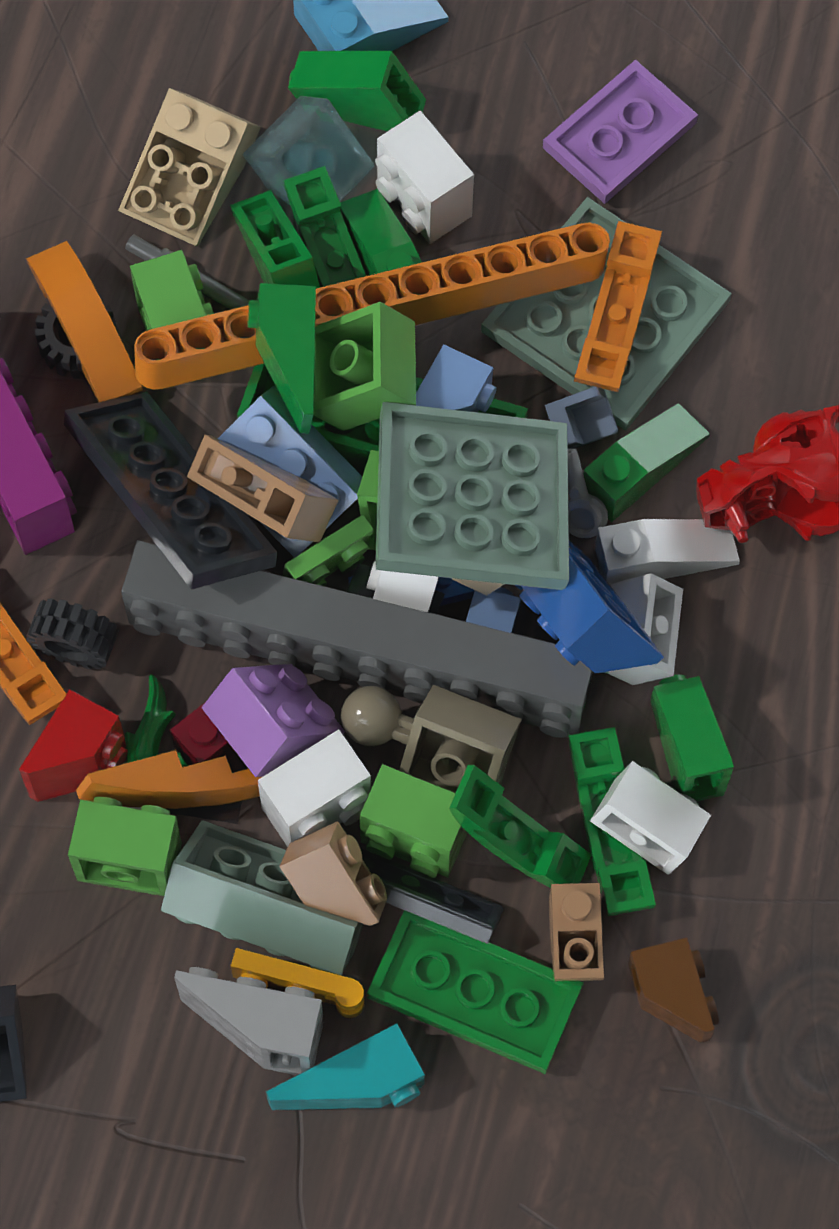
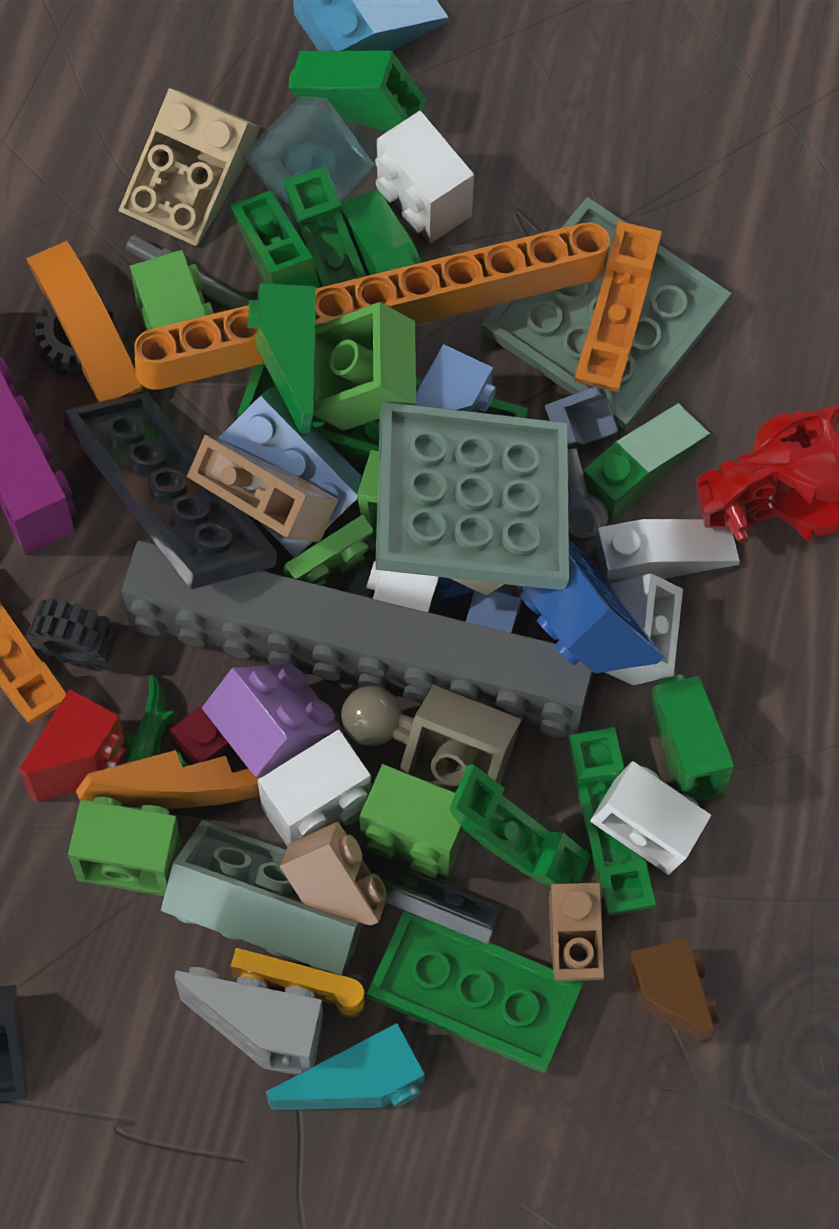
(620, 131): medium lavender plate -> none

